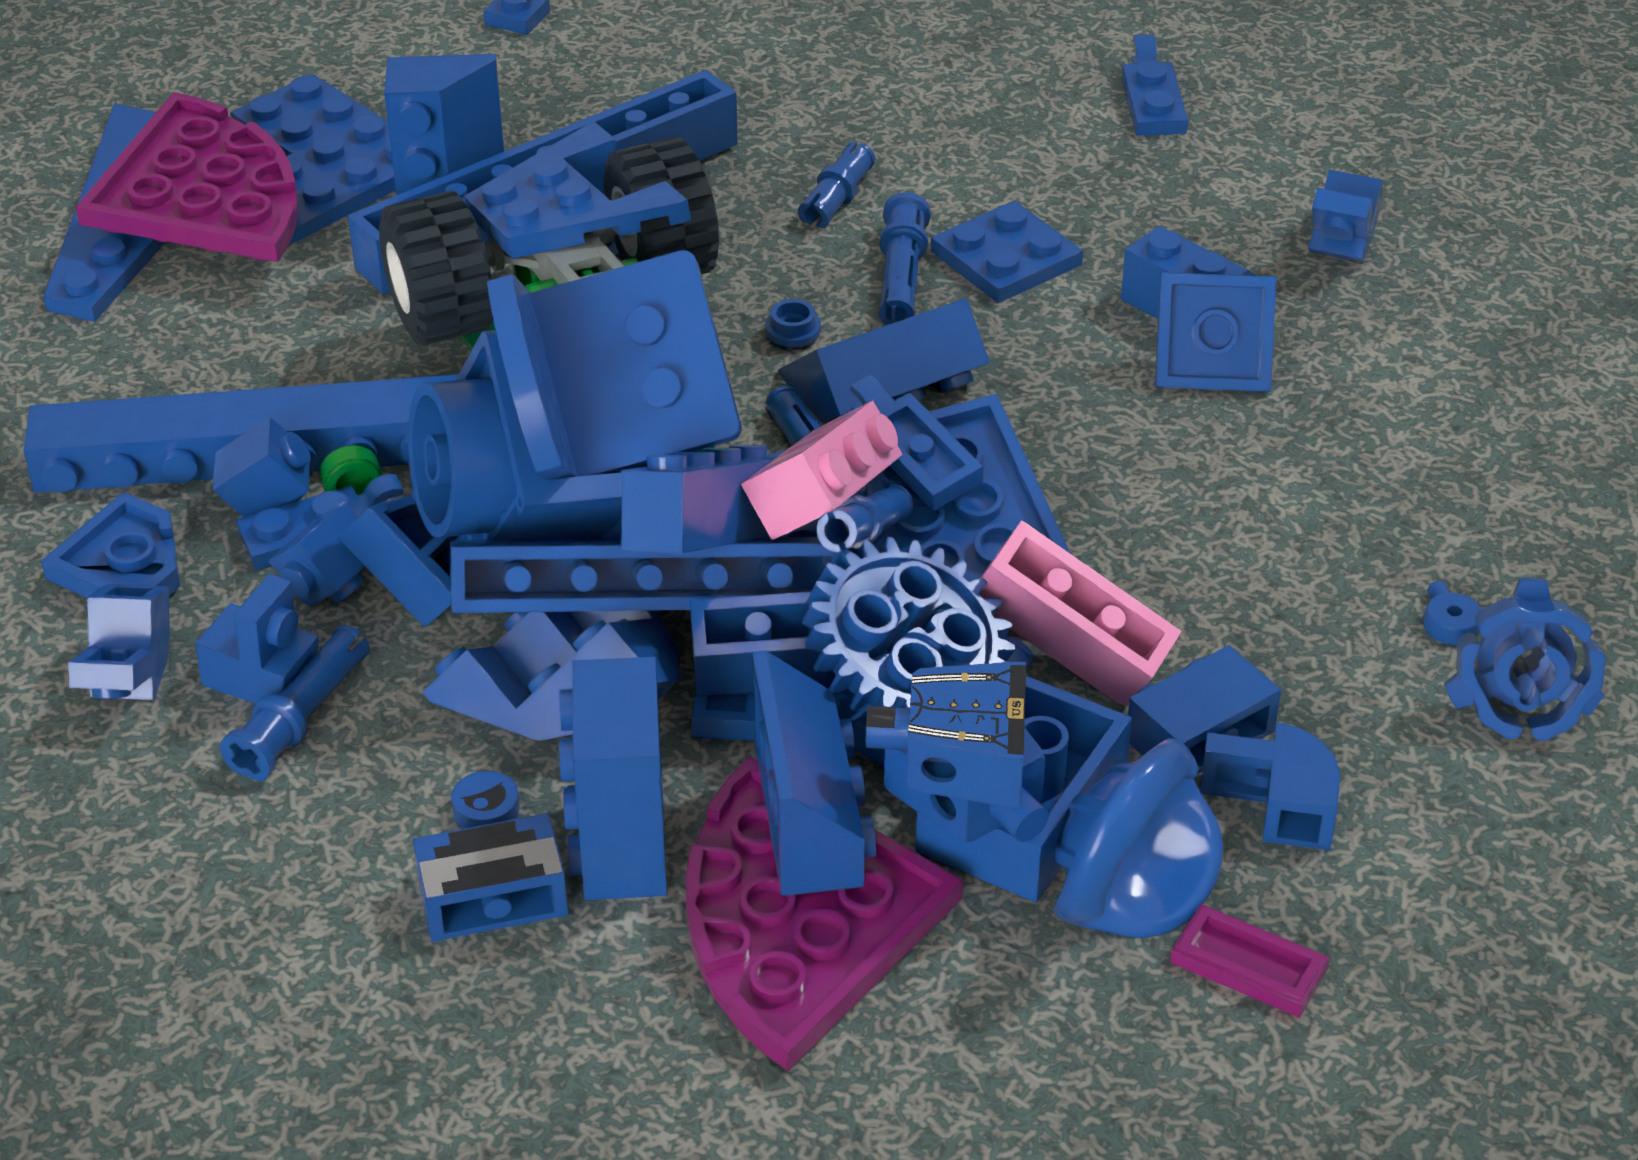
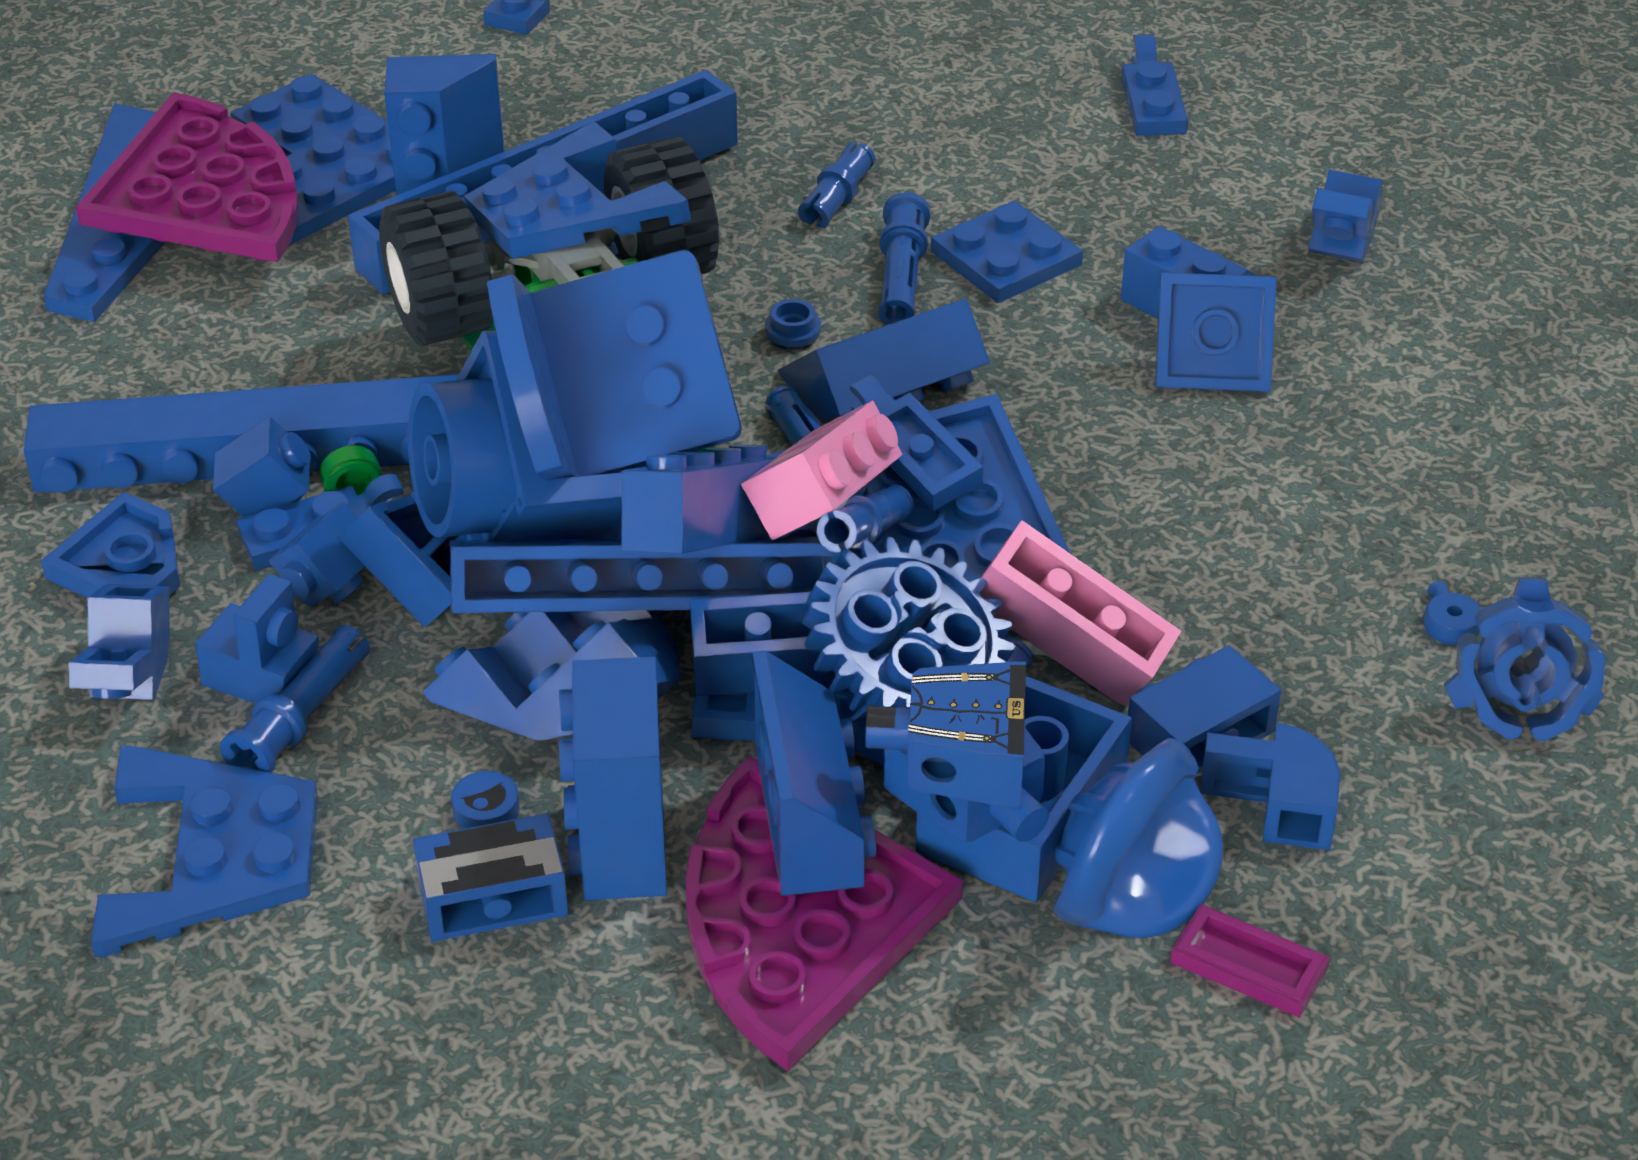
(238, 846): none -> blue wing

